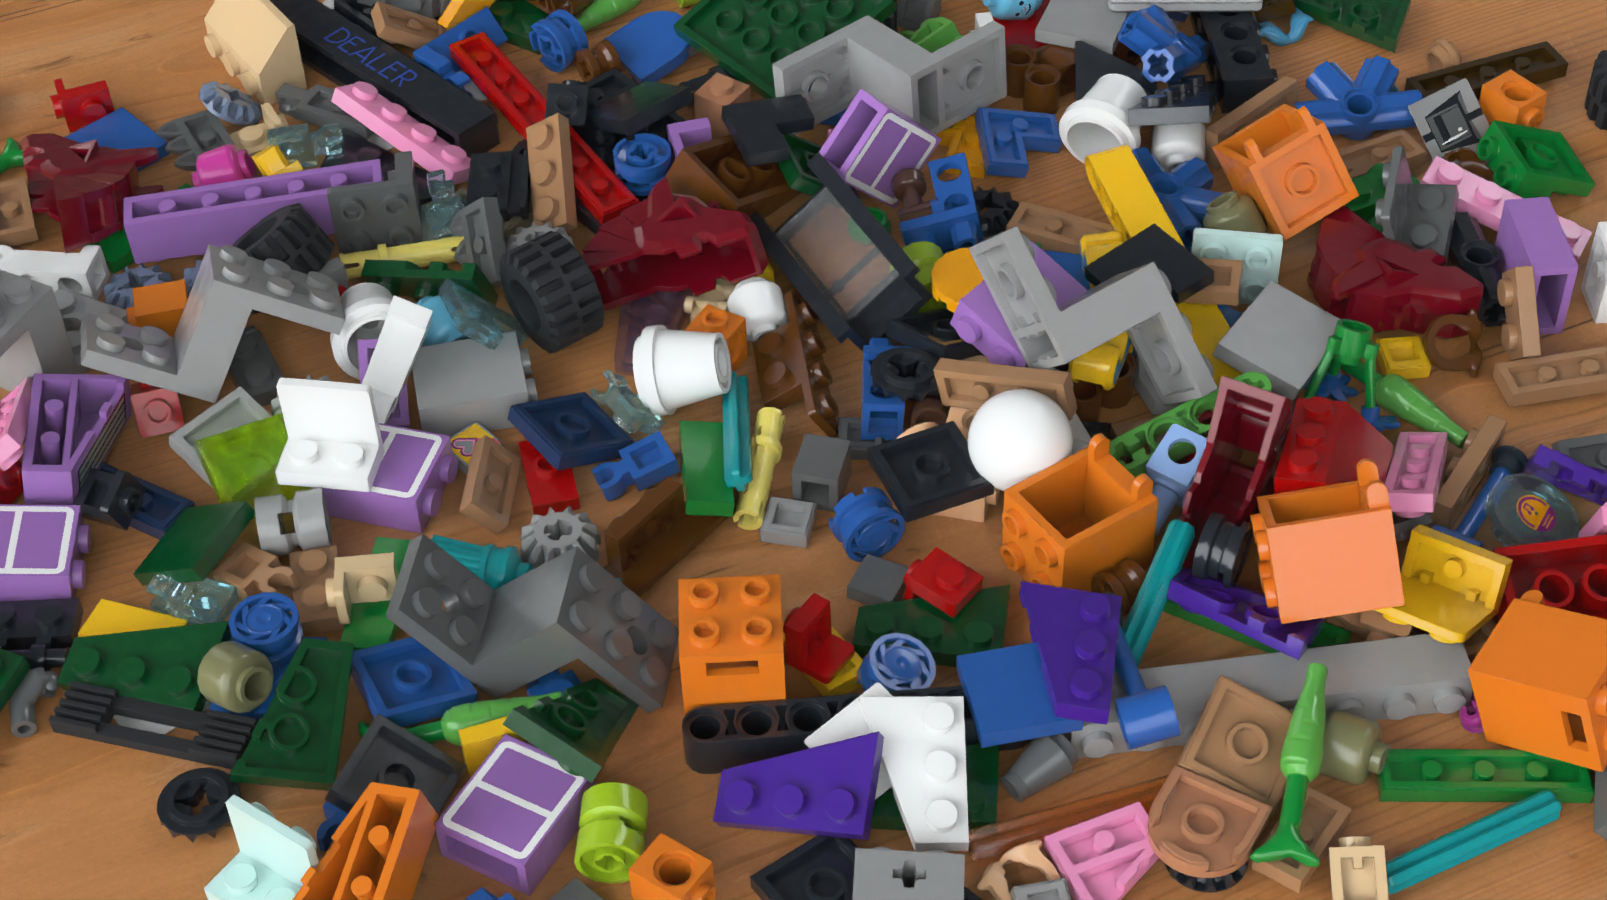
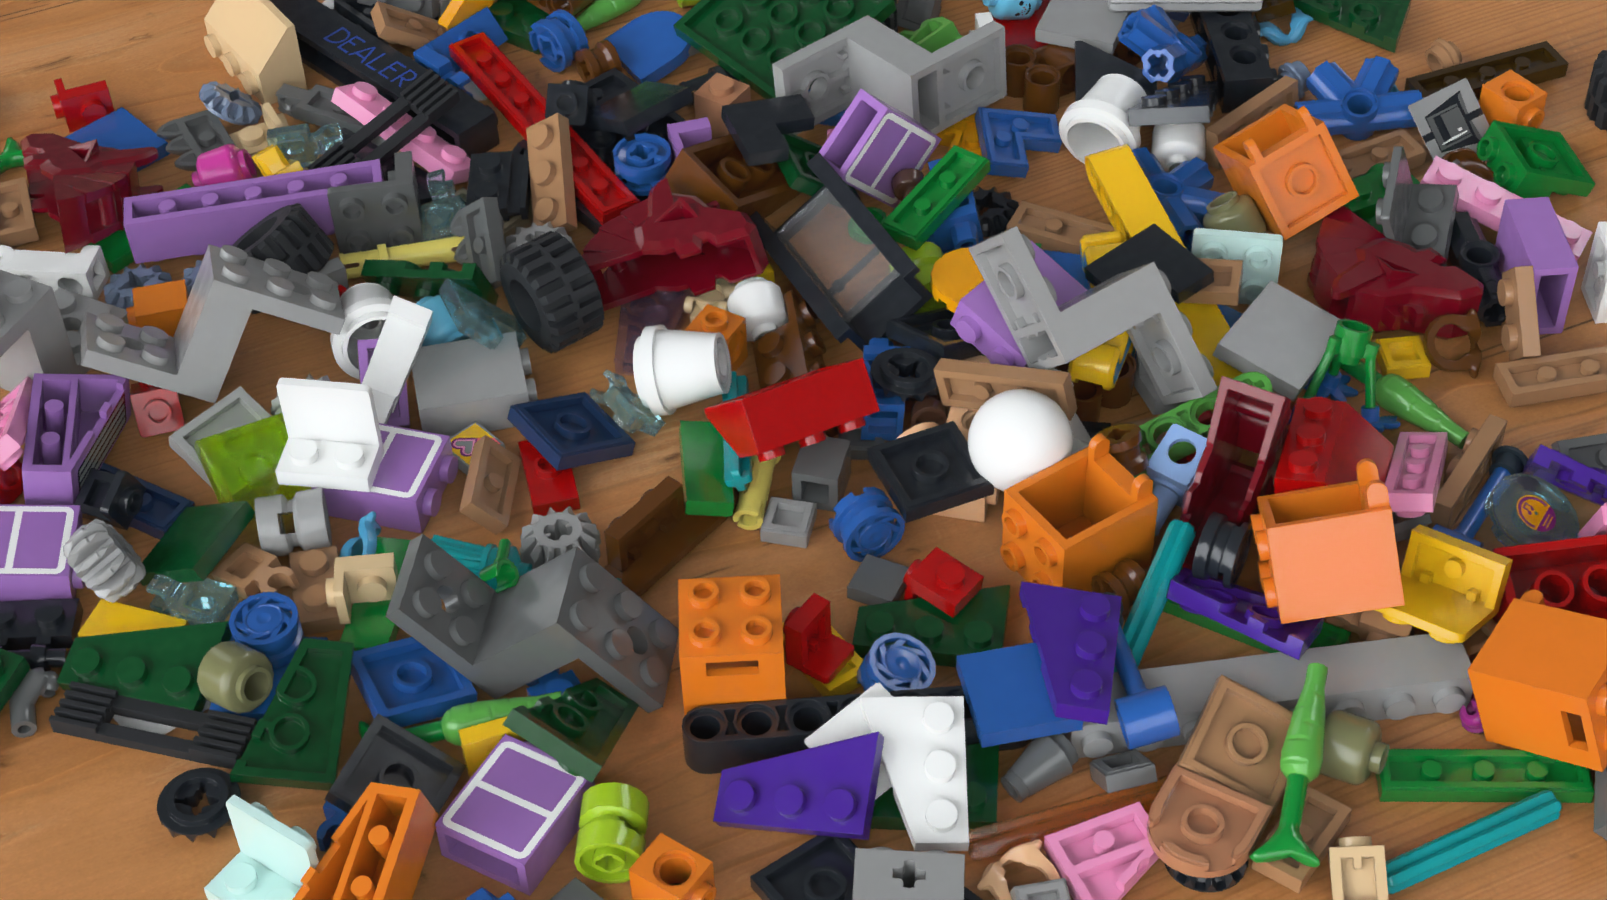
(104, 560): none -> light grey gear
(255, 367): dark grey hinge -> none
(366, 541): none -> dark azure piece
(425, 96): none -> black container
(501, 569): none -> green hand
(641, 463): blue plate -> none
(796, 410): none -> red slope
(936, 197): none -> green tile
(1122, 771): none -> dark grey tile
(1126, 448): none -> reddish brown wheel
(1297, 71): none -> sand blue plate

